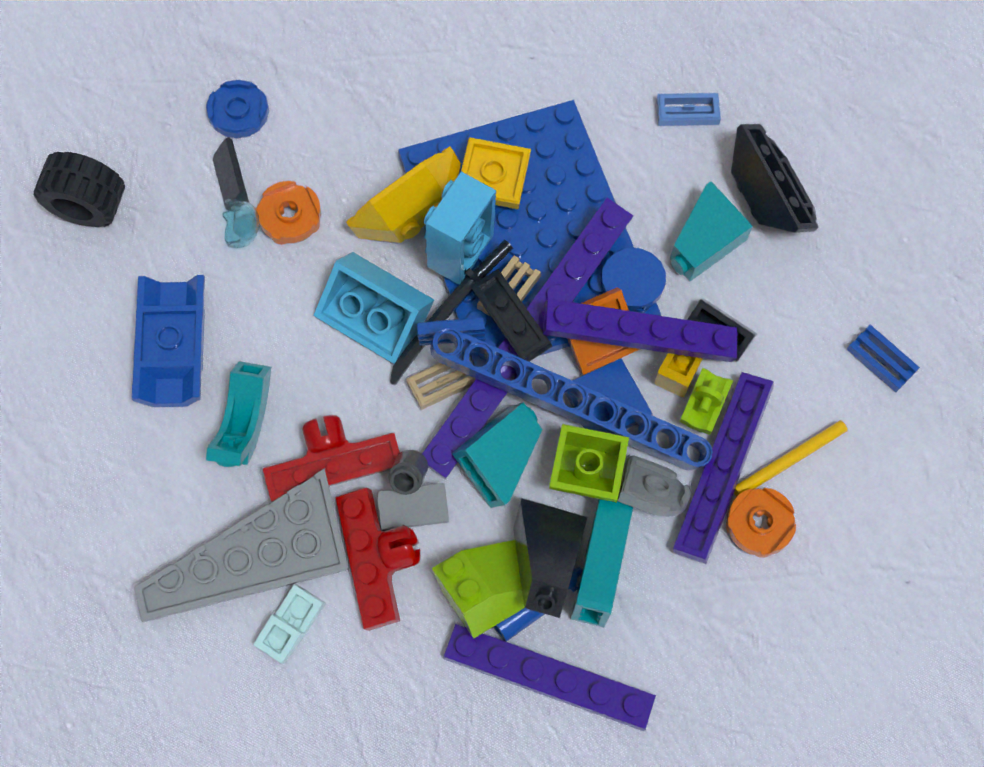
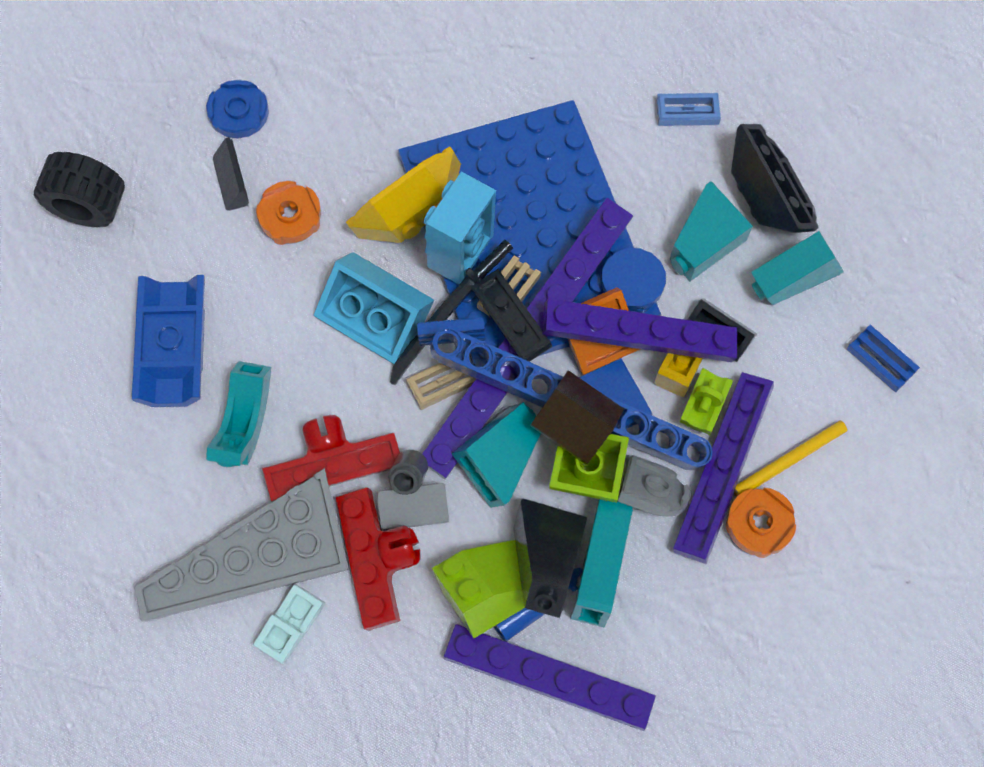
(242, 223): clear light blue hair -> none
(498, 167): yellow plate -> none
(577, 417): none -> dark brown slope
(796, 270): none -> teal slope

